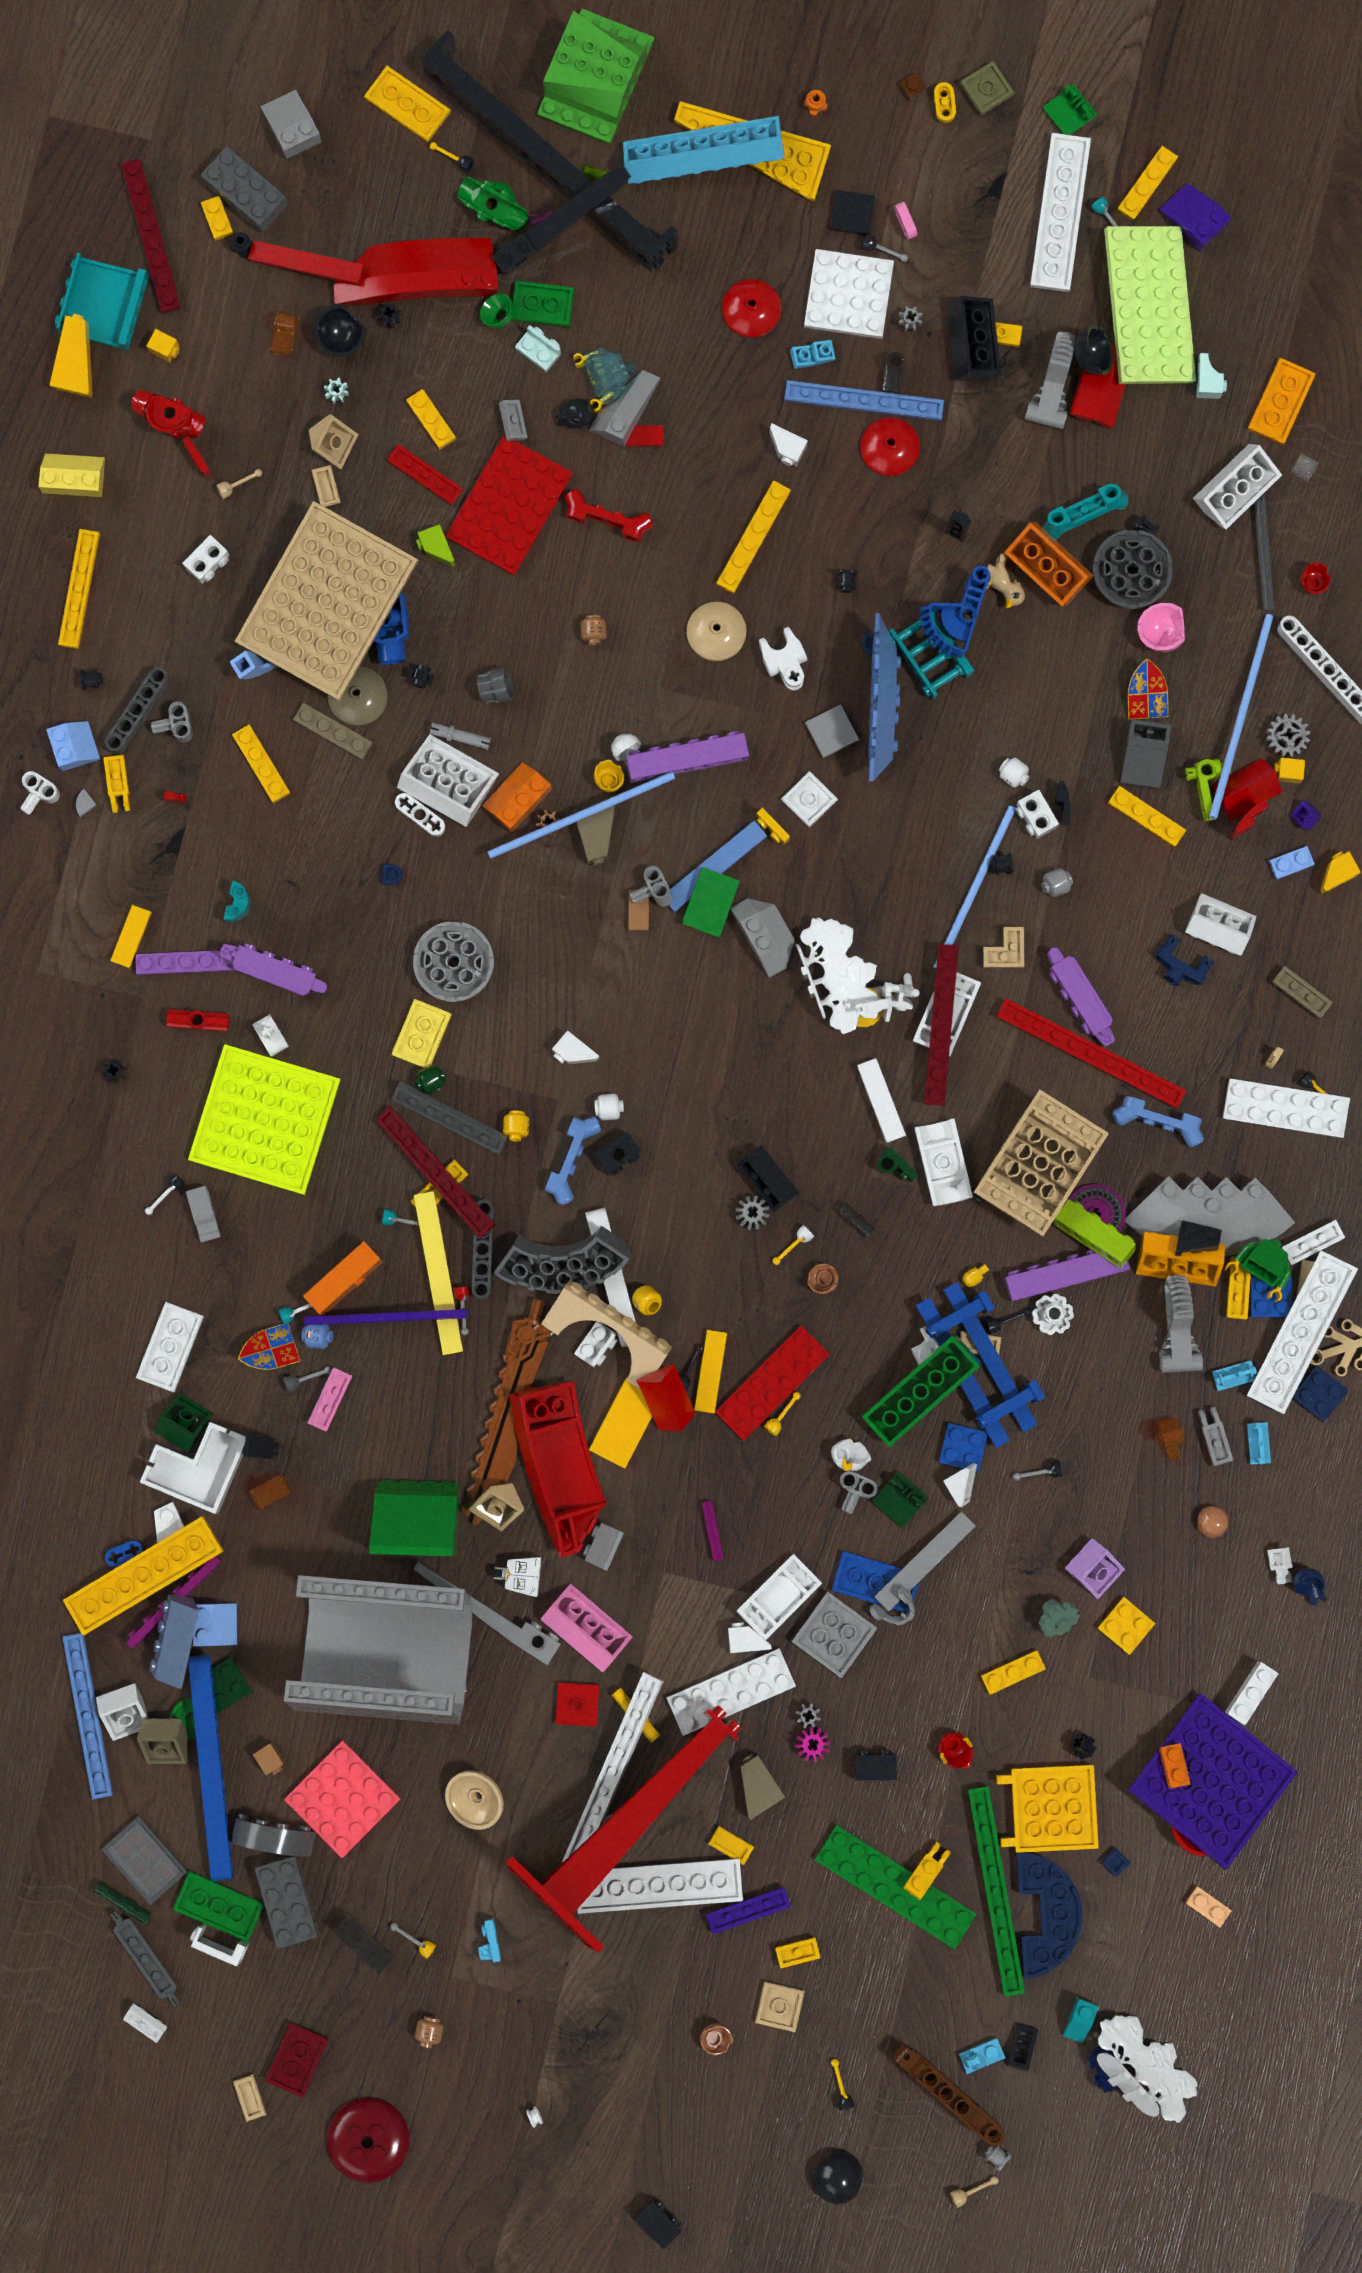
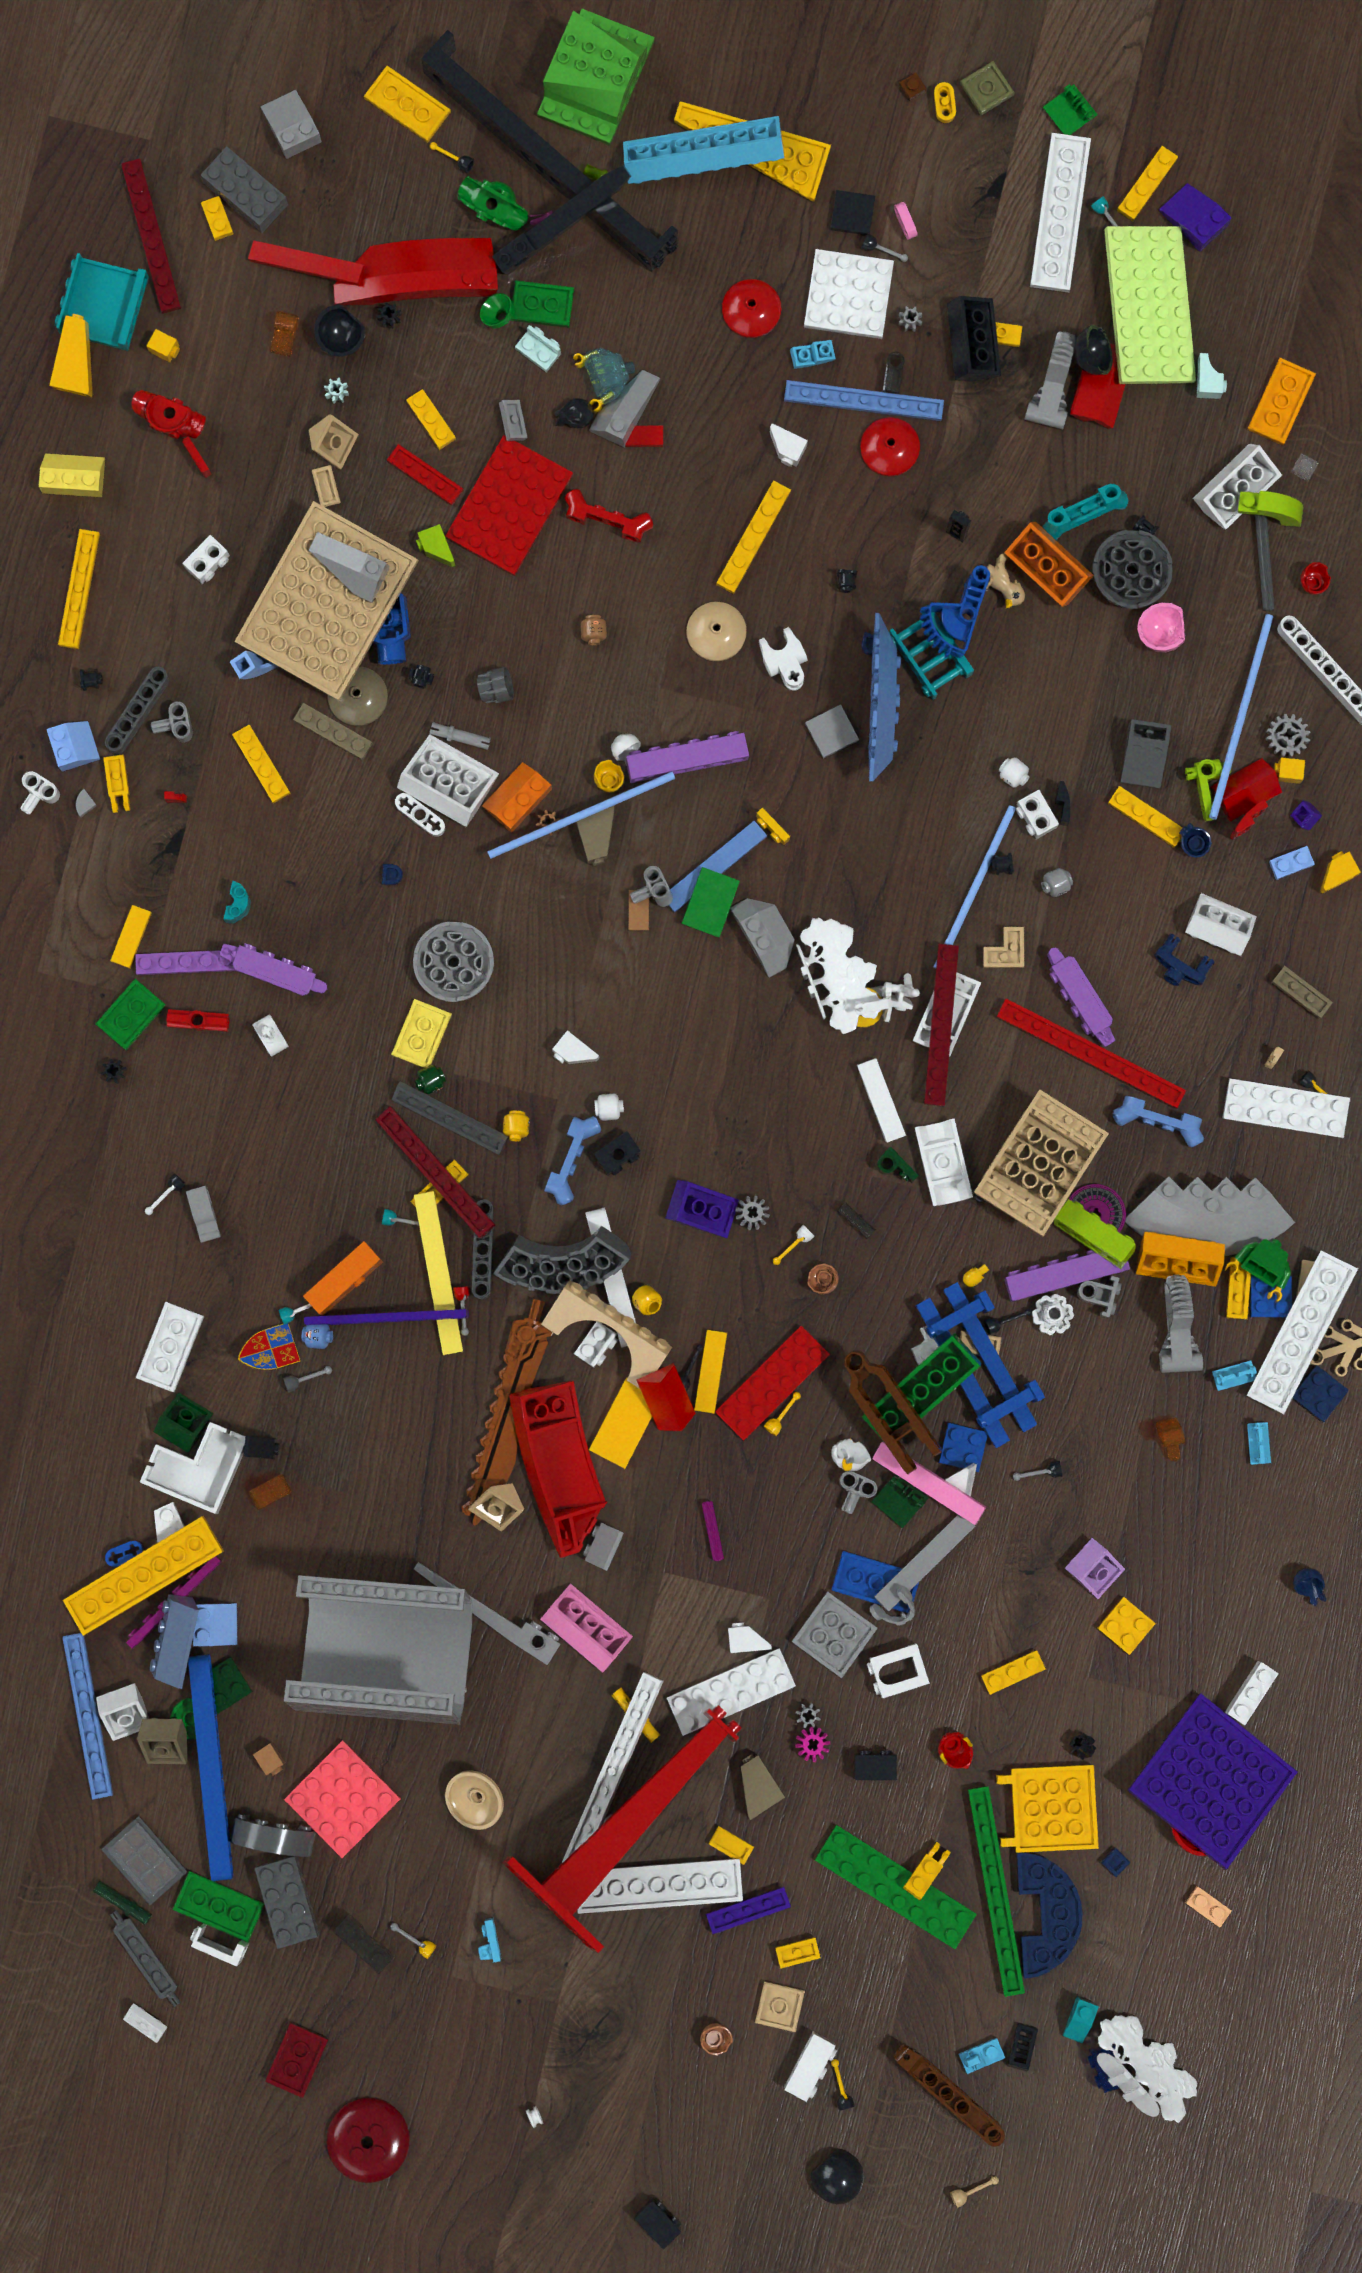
(130, 1014): none -> green tile
(225, 488): tan hinge -> none
(241, 249): black brick -> none
(249, 2097): tan tile -> none
(264, 1119): neon yellow plate -> none
(329, 1399): bright pink plate -> none
(354, 568): none -> light grey wedge
(415, 1518): green windscreen -> none
(429, 2031): medium nougat head -> none
(521, 1575): white torso -> none
(577, 1704): red plate -> none
(702, 1208): none -> dark purple slope
(767, 1178): black brick -> none
(779, 1597): white slope -> none
(809, 799): white tile -> none
(810, 2067): none -> white brick
(814, 106): orange brick -> none
(860, 1369): none -> reddish brown piece
(888, 1690): none -> white panel
(933, 1486): none -> bright pink tile
(997, 2156): light grey brick -> none
(1058, 1617): sand green plant -> none
(1102, 1295): none -> light grey pin
(1147, 692): shield -> none
(1174, 1766): orange plate -> none
(1195, 841): none -> dark blue piece
(1197, 1238): black wing -> none
(1212, 1521): nougat hair -> none
(1215, 1438): light grey hinge -> none
(1276, 505): none -> lime arch
(1281, 1561): white plate -> none
(1313, 1242): white plate -> none

